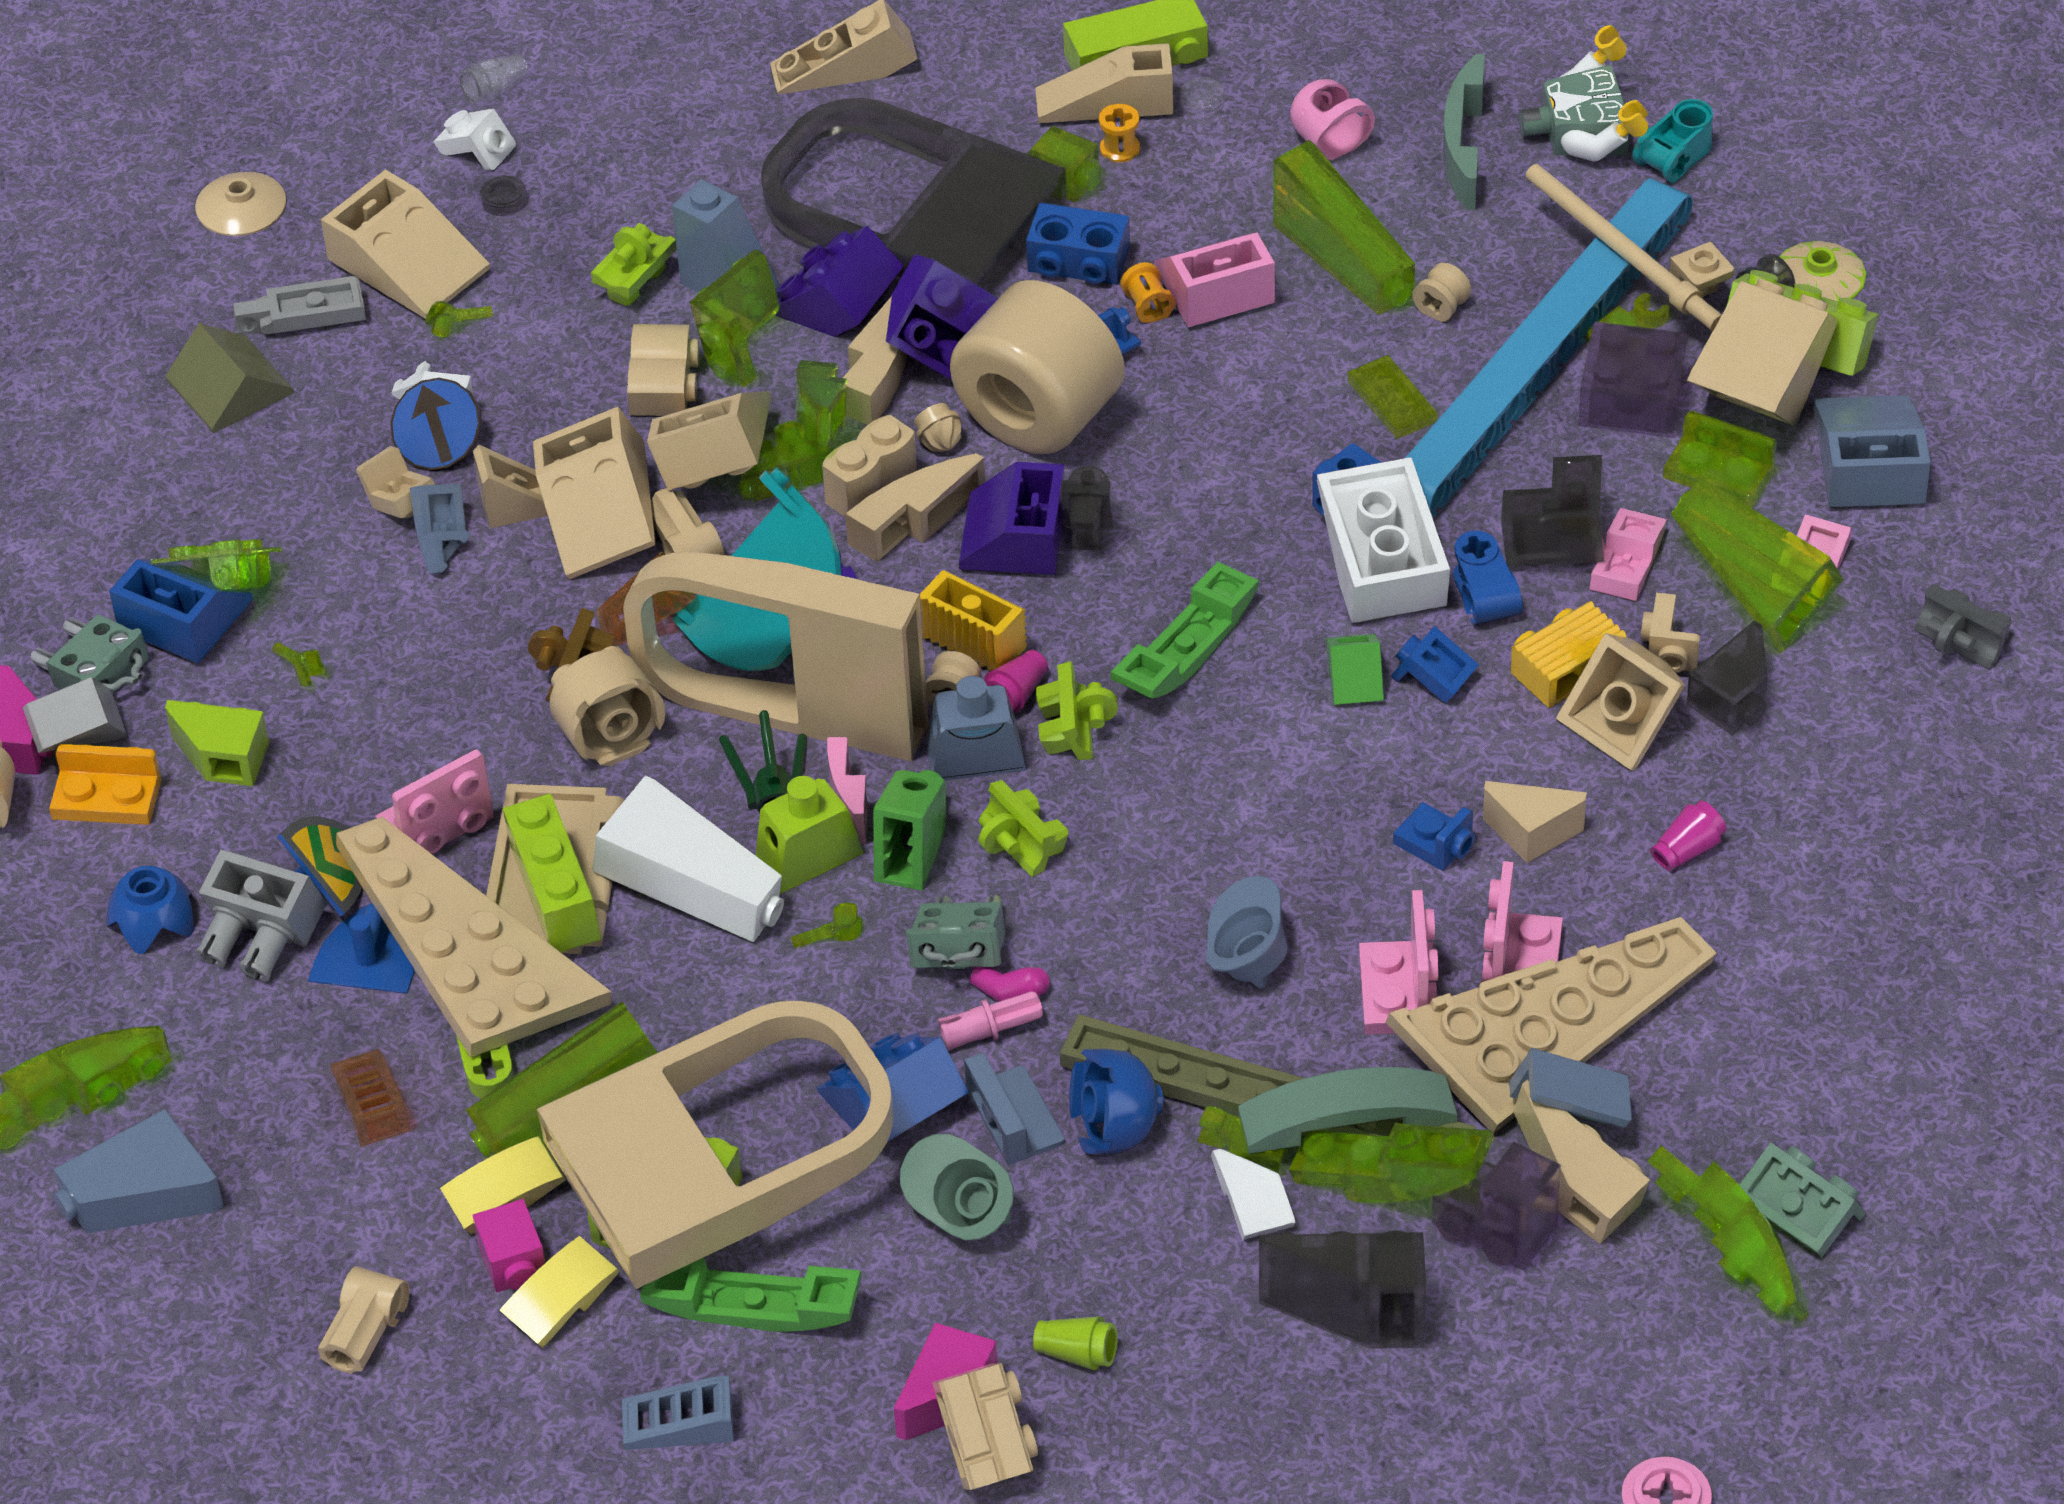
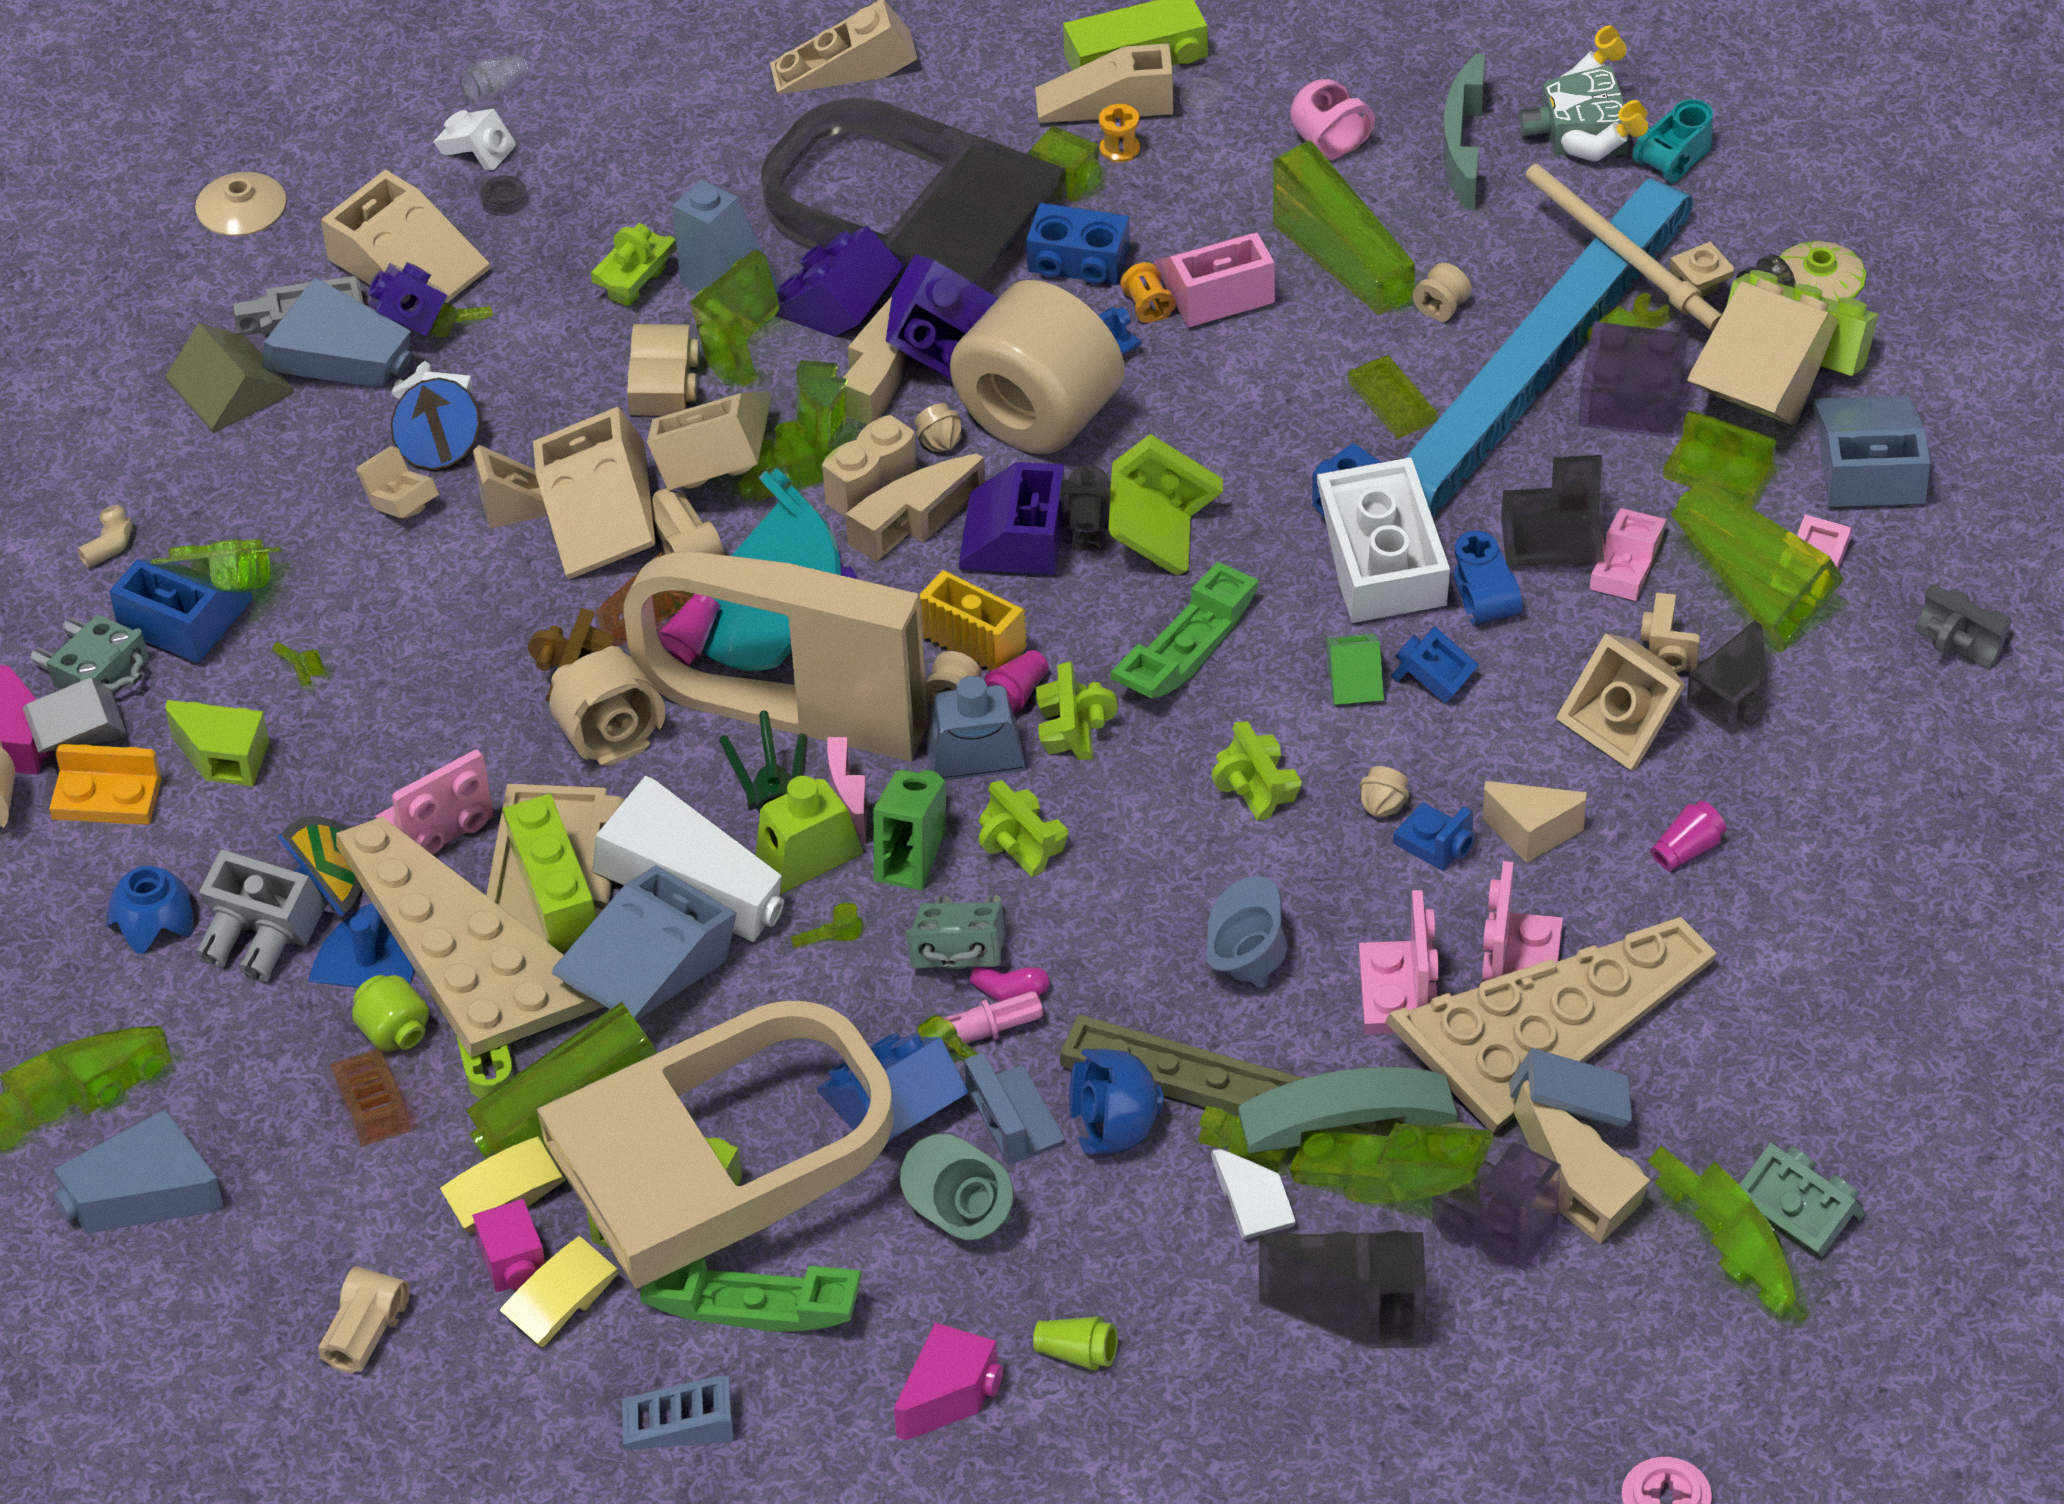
(112, 540): none -> tan arm
(336, 340): none -> sand blue slope
(390, 1013): none -> lime head
(419, 305): none -> dark purple brick
(438, 522): sand blue slope -> none
(648, 944): none -> sand blue slope
(689, 629): none -> dark pink cone
(938, 1027): none -> clear neon green hand
(985, 1425): tan brick -> none
(1154, 500): none -> lime bracket
(1251, 771): none -> lime hips
(1384, 791): none -> tan plate
(1556, 655): yellow brick -> none

